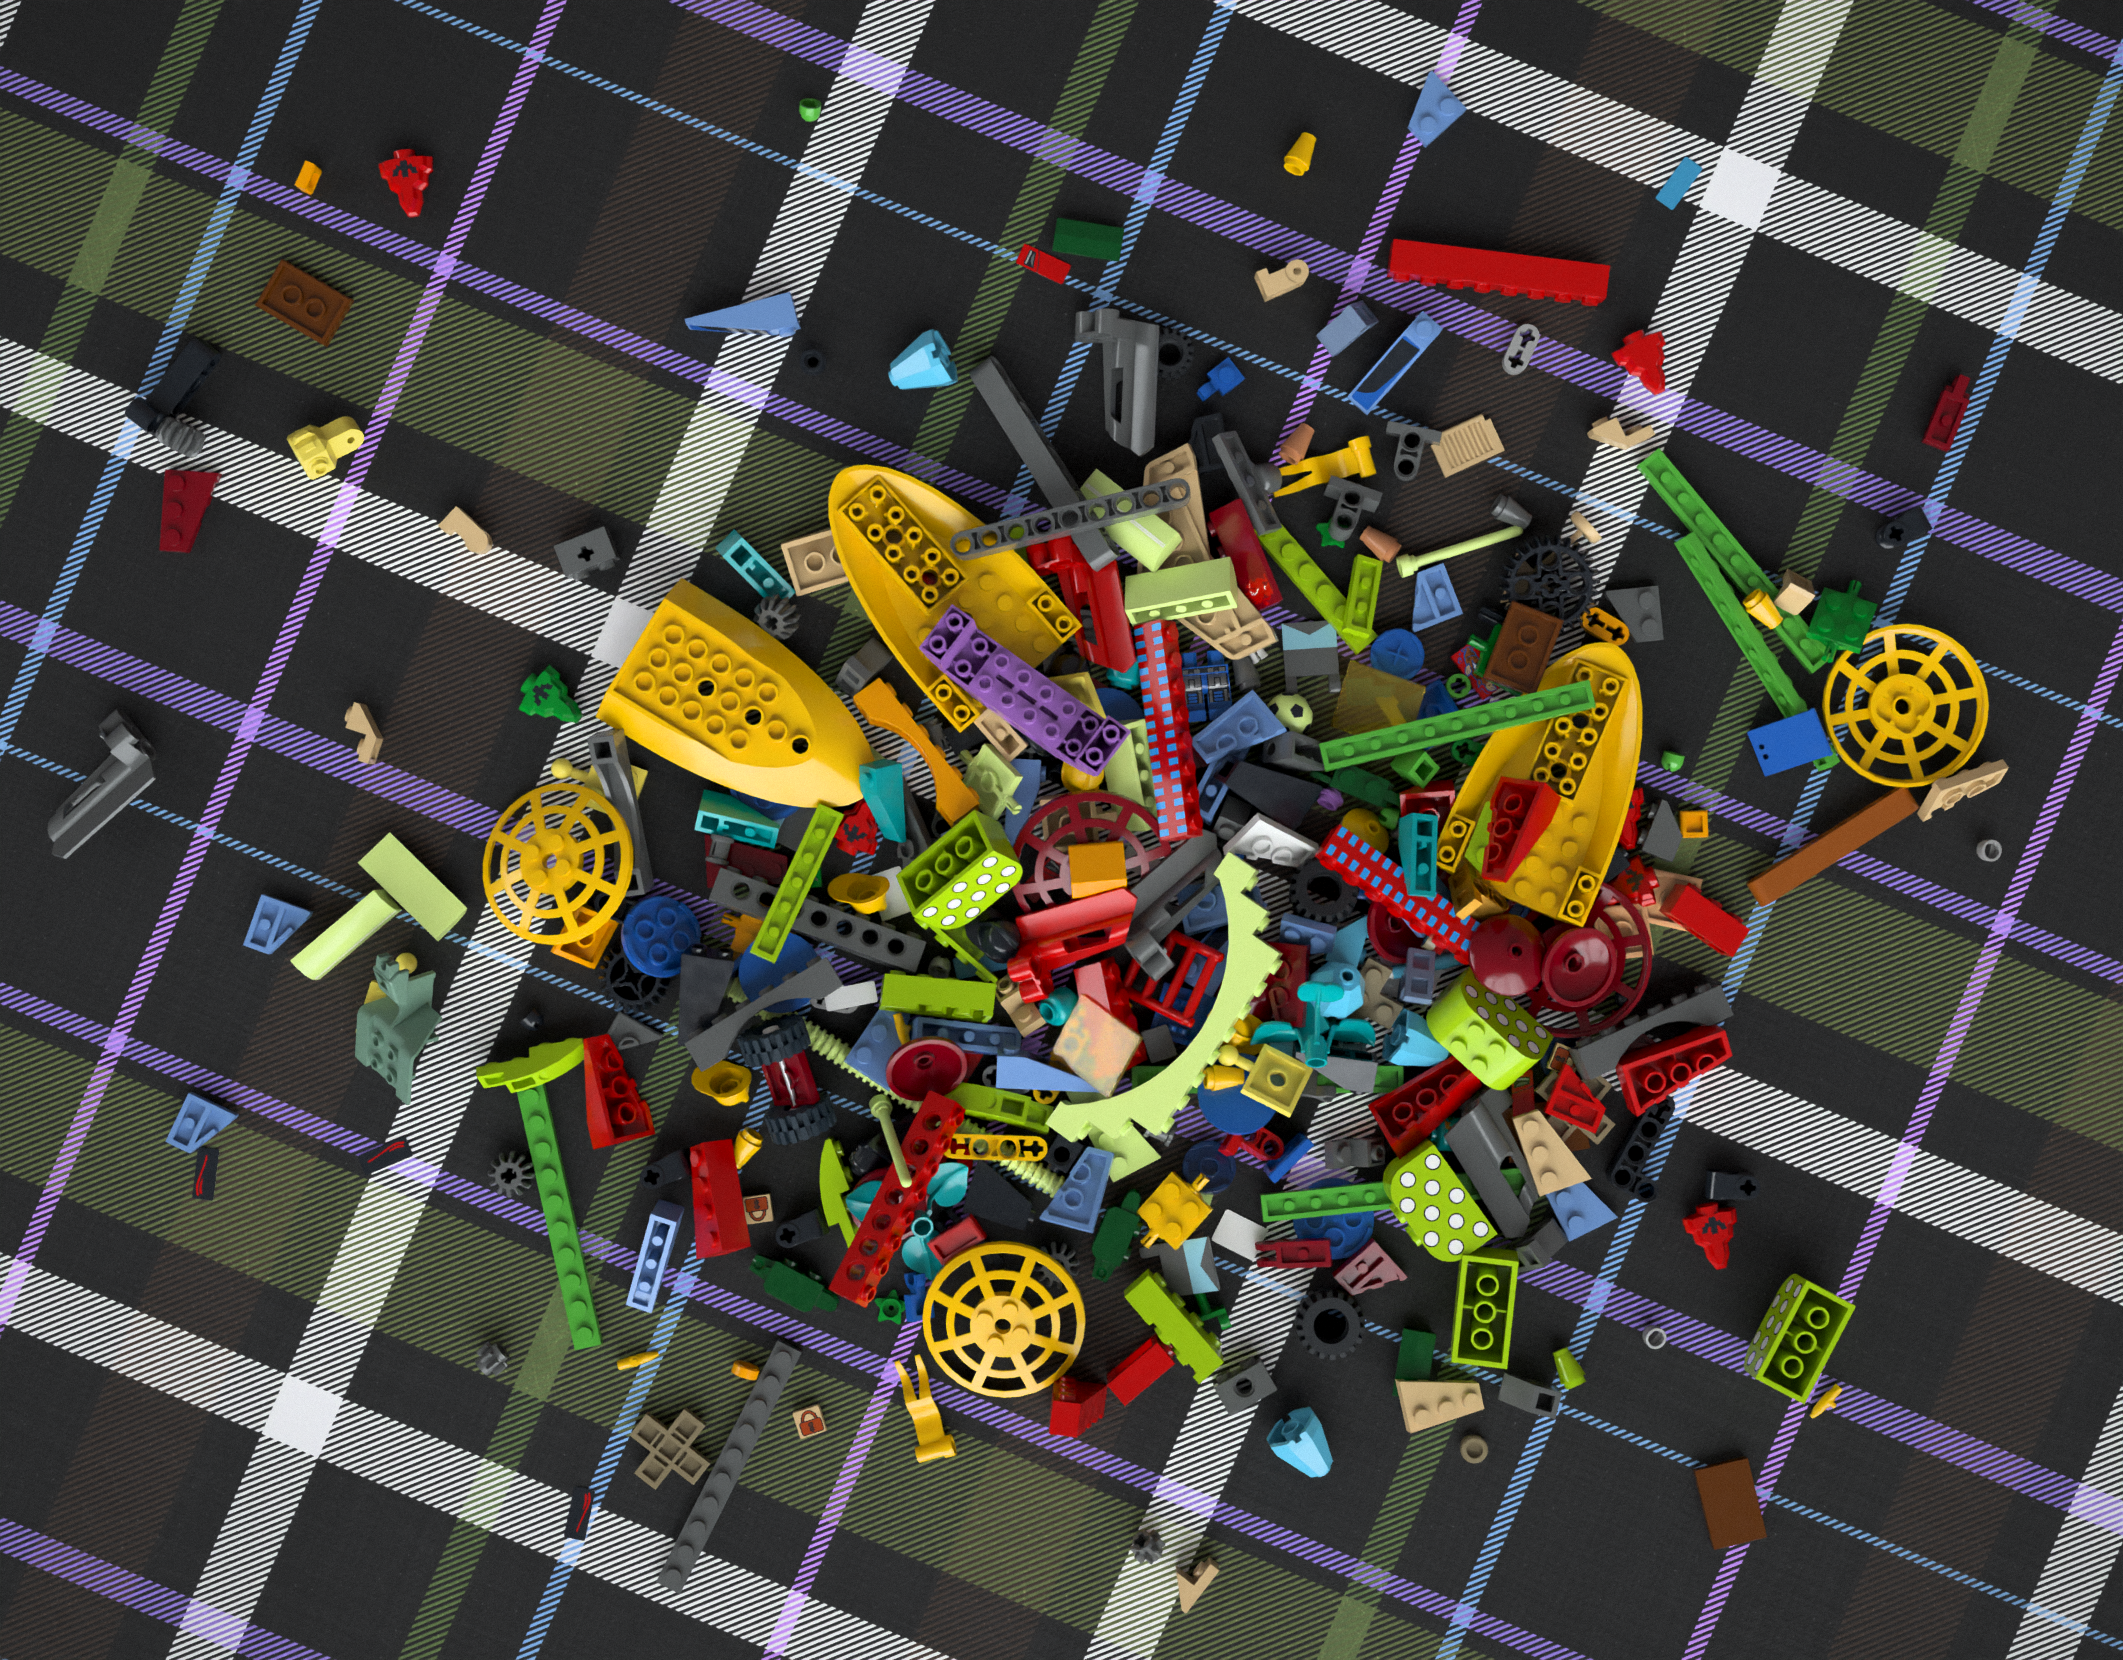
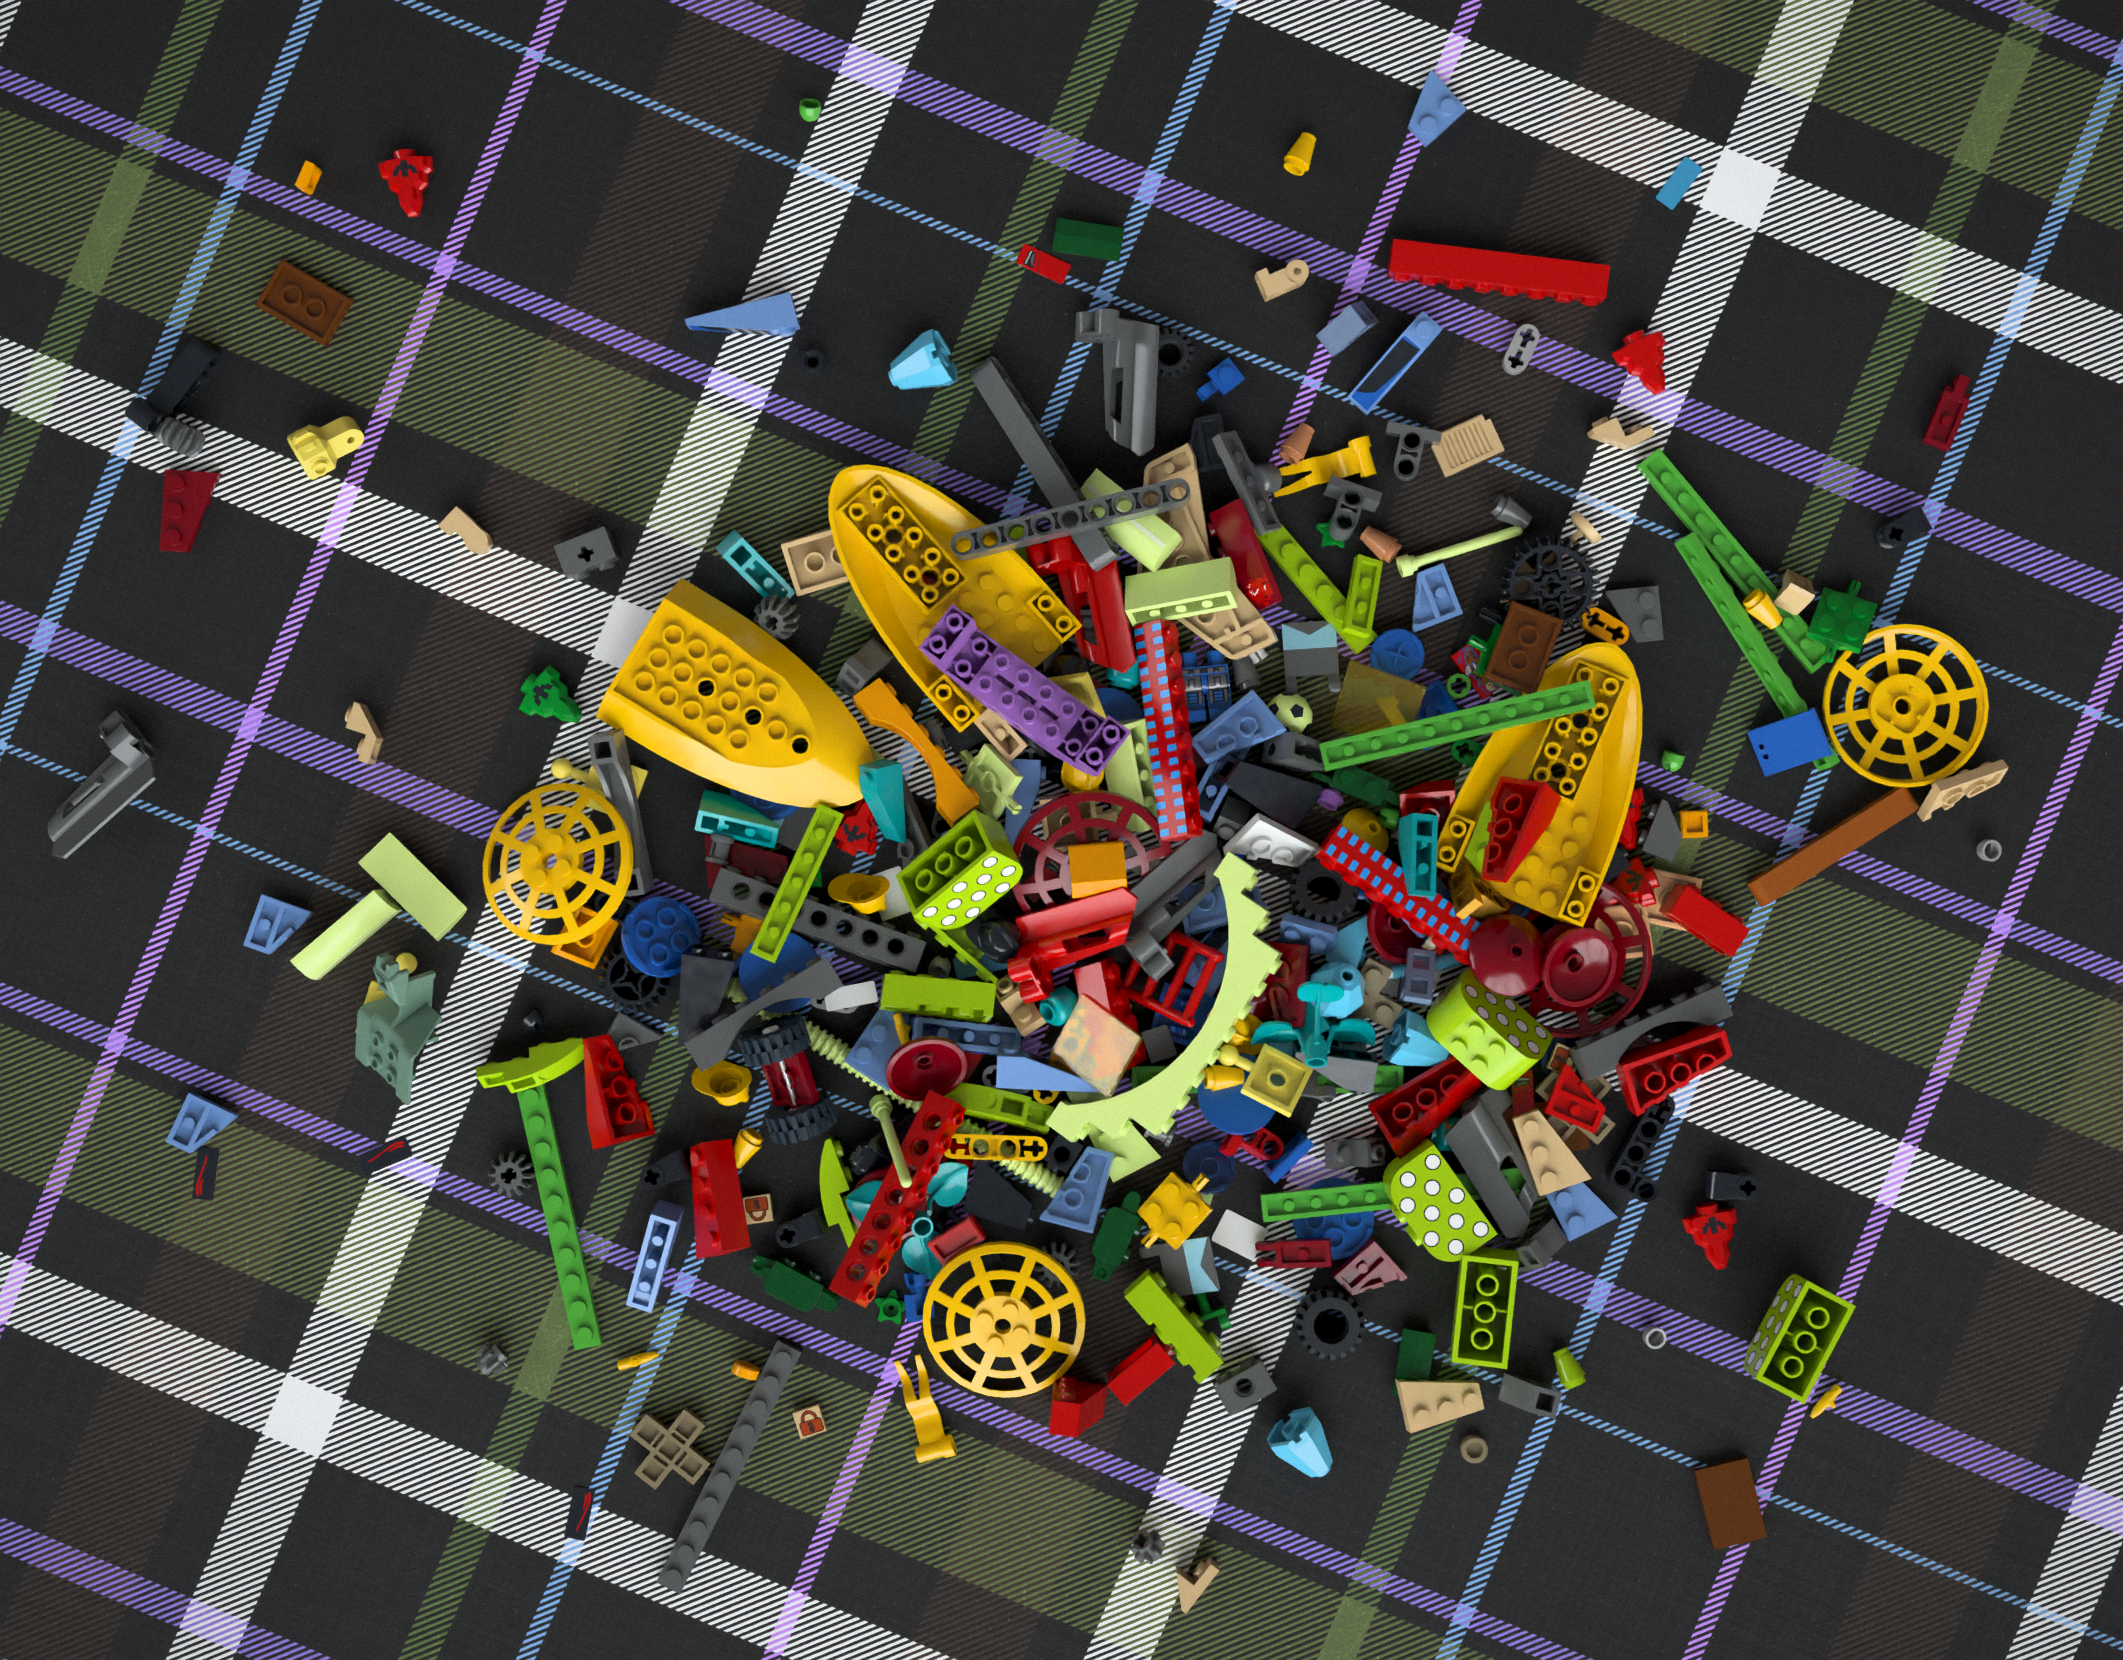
(1415, 767): bright green brick -> none

